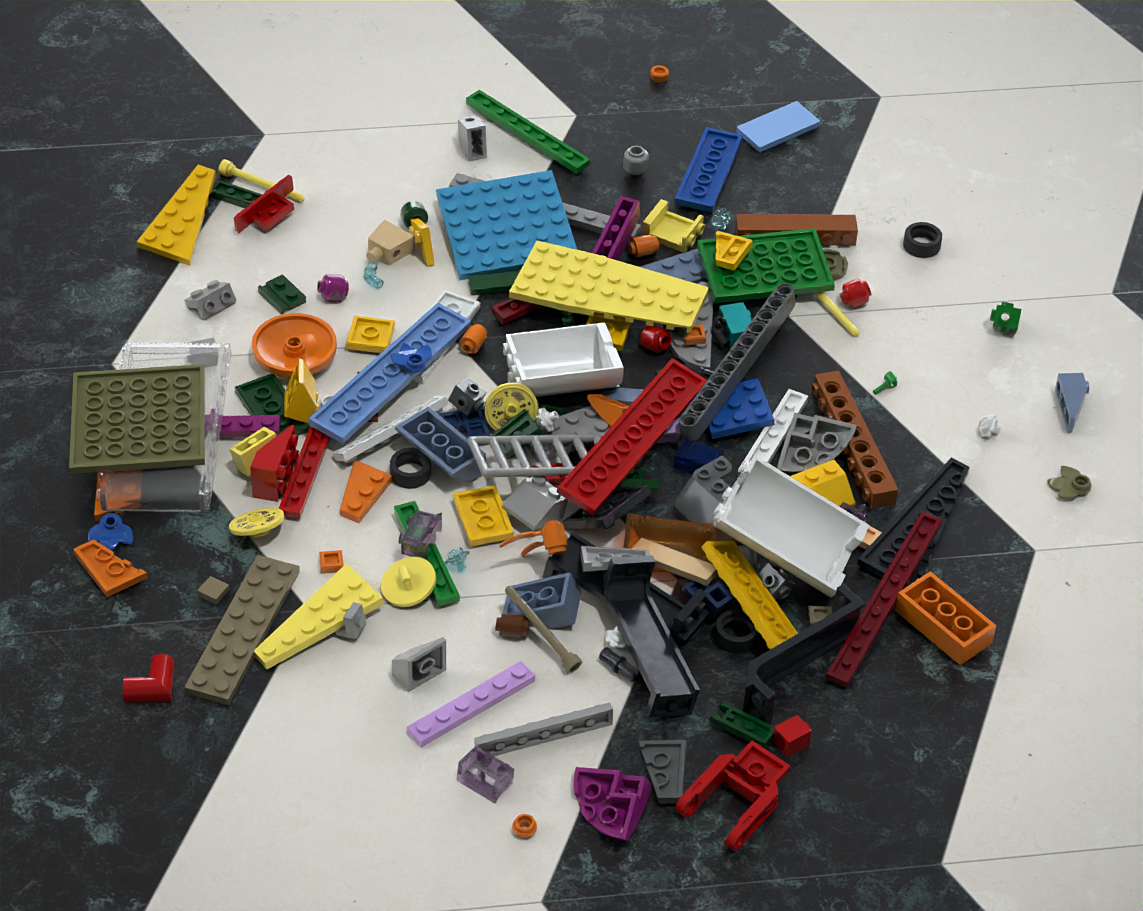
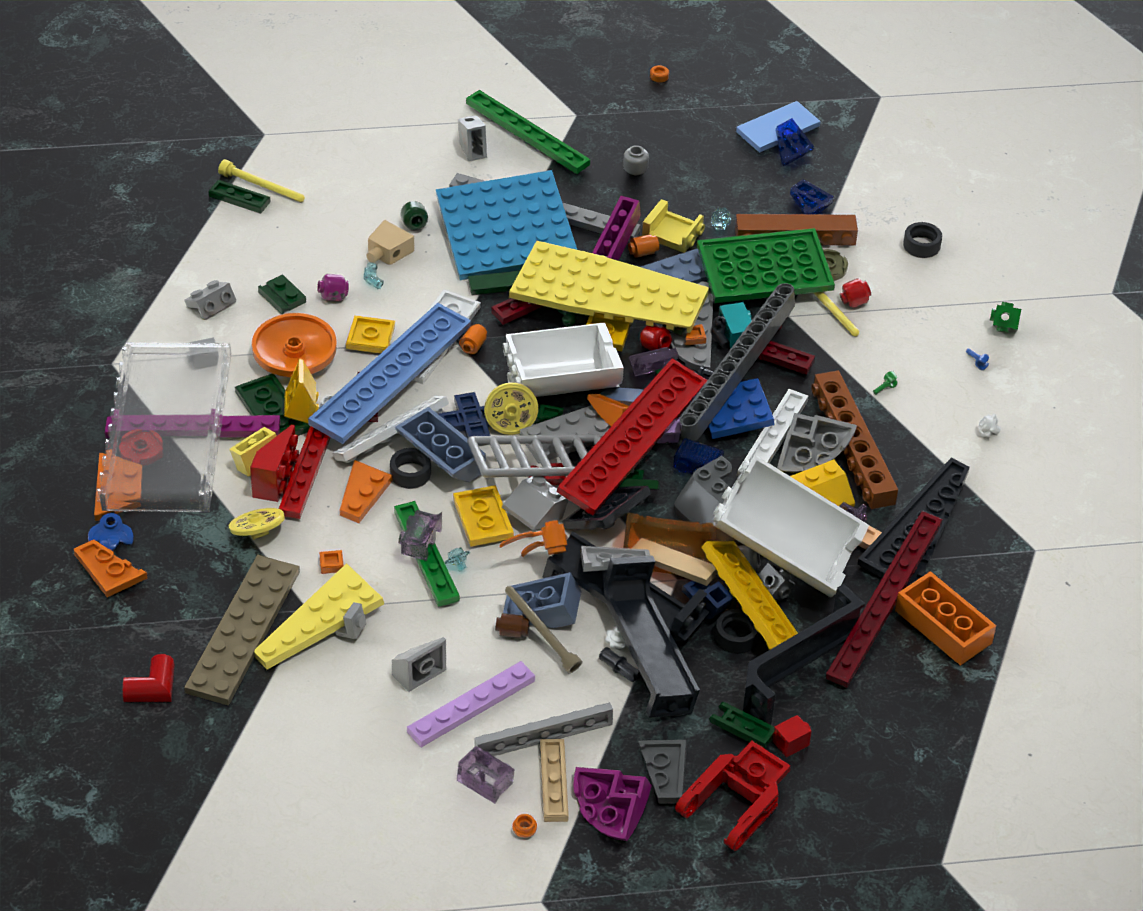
(138, 419): olive plate -> none
(180, 221): yellow wing -> none
(213, 590): dark tan tile -> none
(268, 208): red bracket -> none
(408, 581): light yellow shield -> none
(412, 359): blue plate -> none
(423, 240): yellow wing -> none
(467, 396): dark grey brick -> none
(519, 425): dark green plate -> none
(546, 419): white plant -> none
(554, 780): none -> tan tile
(652, 360): none -> clear purple bracket
(708, 169): blue plate -> none
(731, 250): yellow wing -> none
(787, 357): none -> dark red plate
(792, 142): none -> clear blue wing
(810, 198): none -> clear blue wing
(818, 613): dark tan tile -> none
(981, 360): none -> blue hand
(1070, 483): olive plate -> none
(1071, 393): sand blue slope -> none

